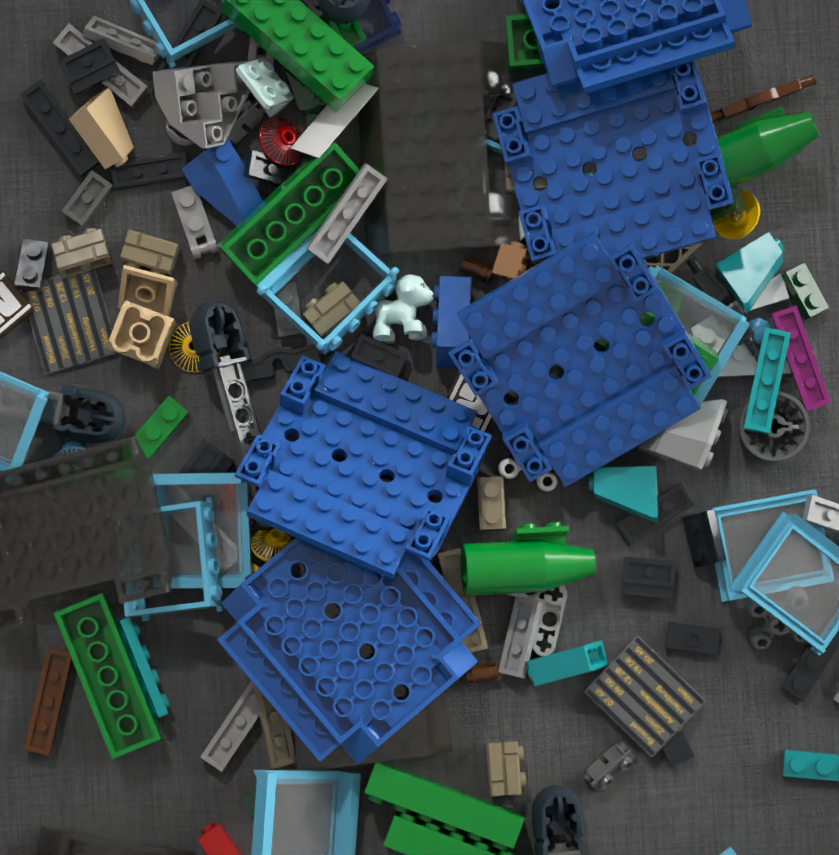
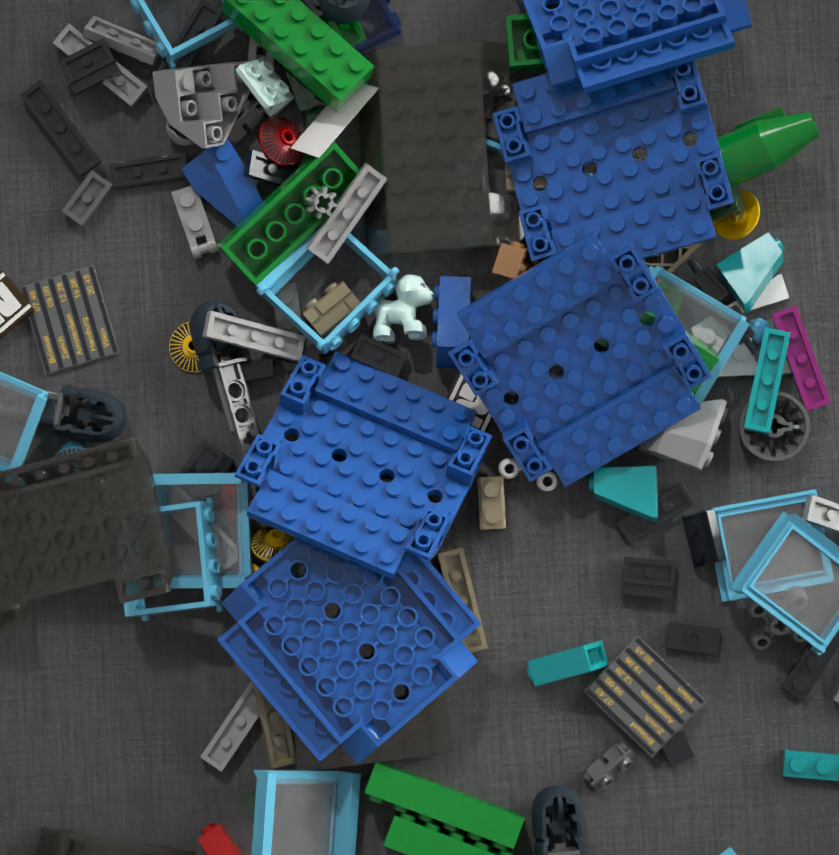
(32, 265): plate -> none
(48, 701): reddish brown plate -> none
(81, 252): dark tan brick -> none
(103, 129): tan slope -> none
(108, 675): green brick -> none
(141, 334): tan piece -> none
(147, 289): tan slope -> none
(147, 676): teal plate -> none
(149, 253): dark tan brick -> none
(160, 426): green plate -> none
(253, 336): none -> light grey plate
(328, 203): none -> light grey gear
(477, 269): reddish brown pin -> none
(481, 672): reddish brown pin -> none
(504, 768): dark tan brick -> none
(520, 637): light grey plate -> none
(529, 562): green piece -> none
(548, 606): light grey beam -> none
(765, 96): reddish brown piece -> none
(804, 291): plate -> none

